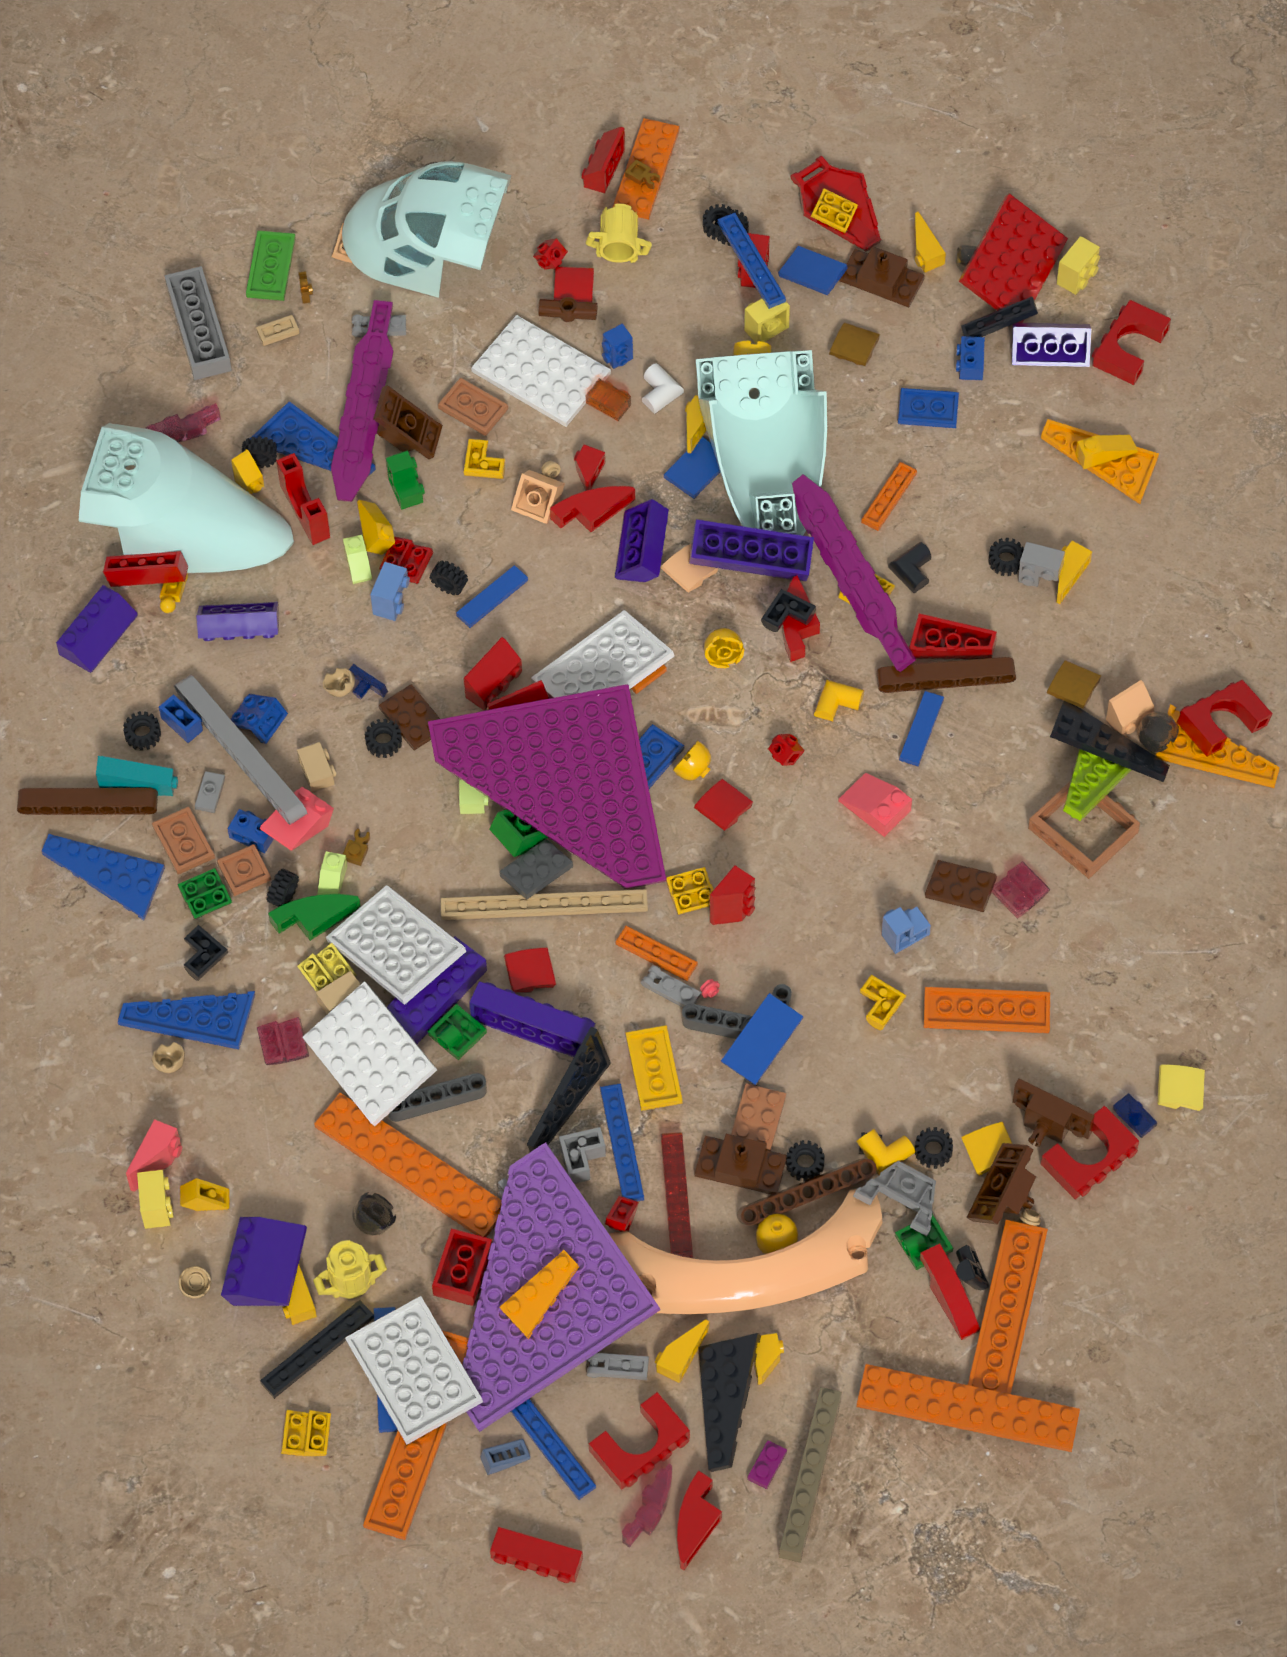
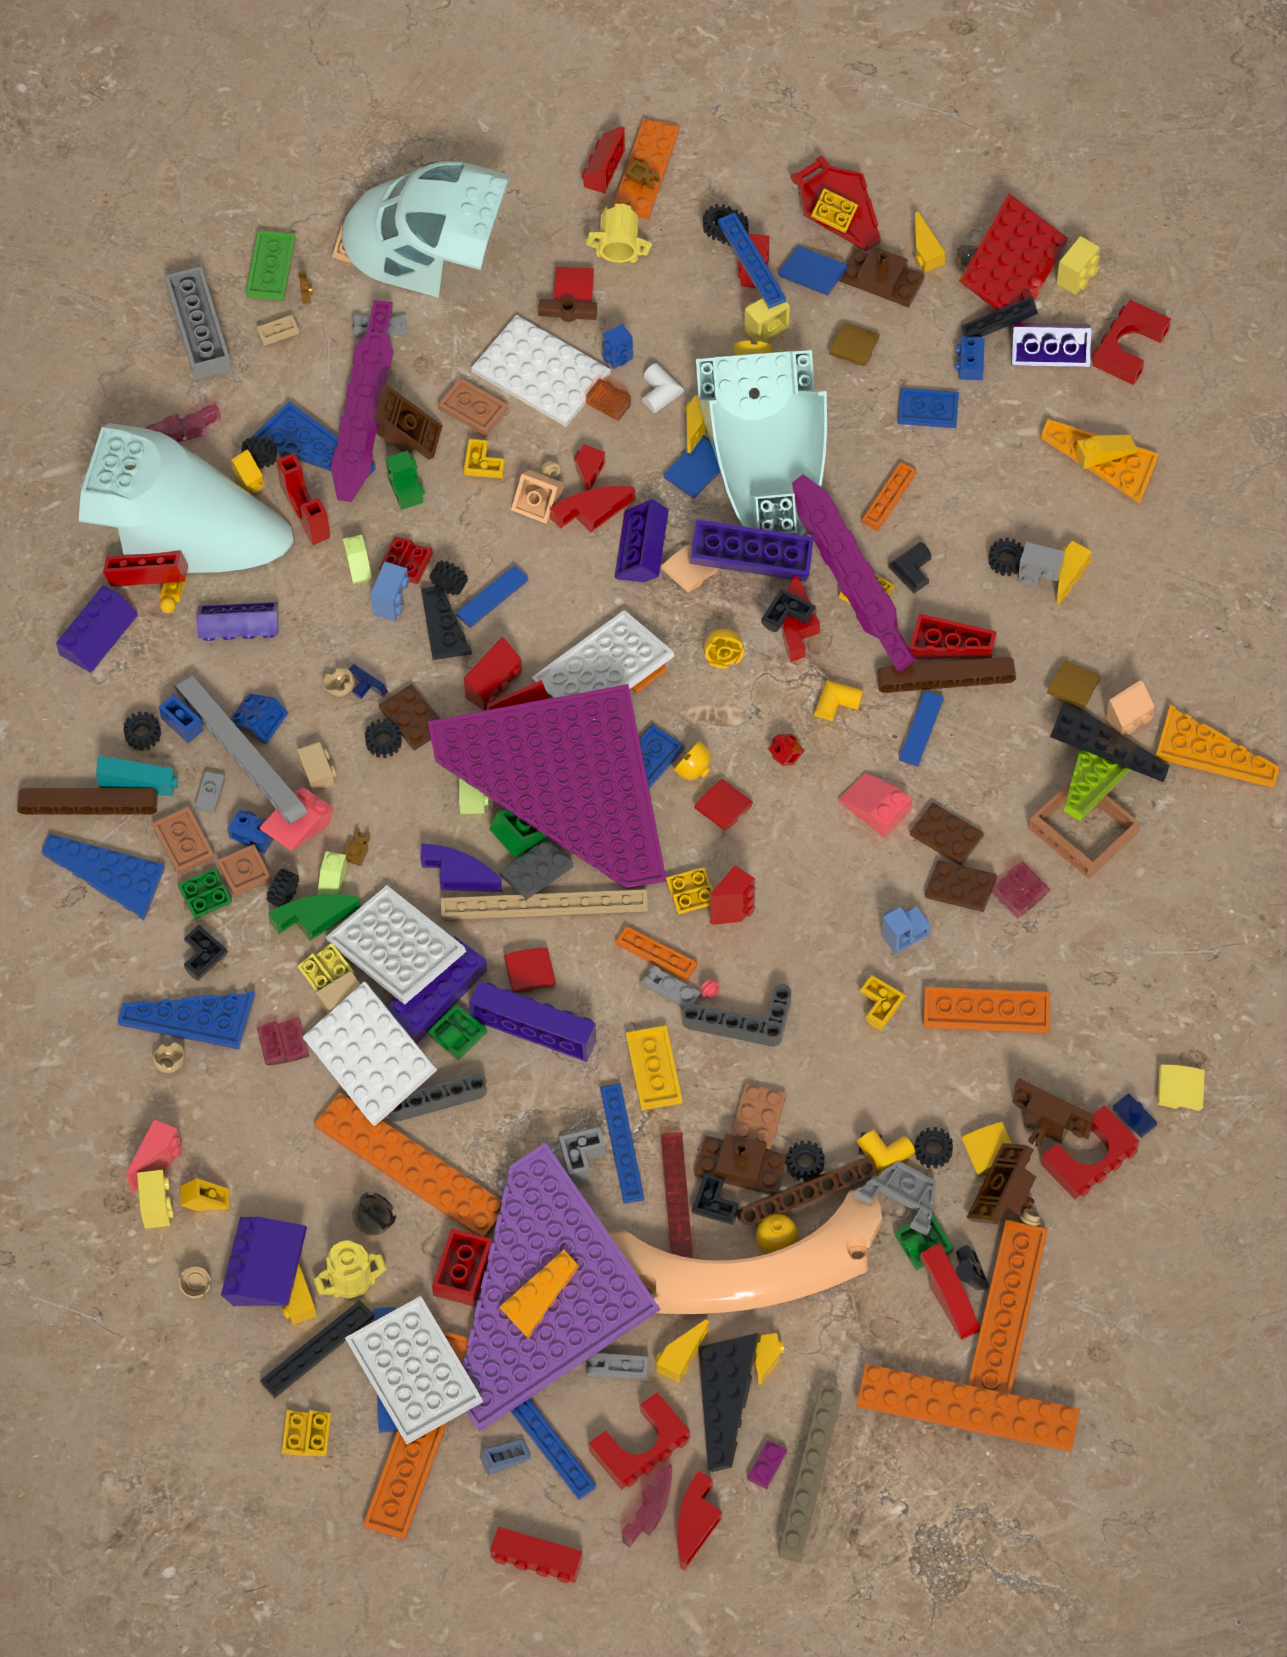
(375, 528): yellow slope -> none
(443, 628): none -> black wing
(459, 870): none -> dark purple slope
(550, 254): red brick -> none
(577, 1082): black wing -> none
(622, 1214): red slope -> none
(710, 1205): none -> black brick
(762, 1039): blue tile -> none
(946, 834): none -> reddish brown plate
(1157, 731): clear smoke cylinder -> none
(1236, 699): red arch -> none

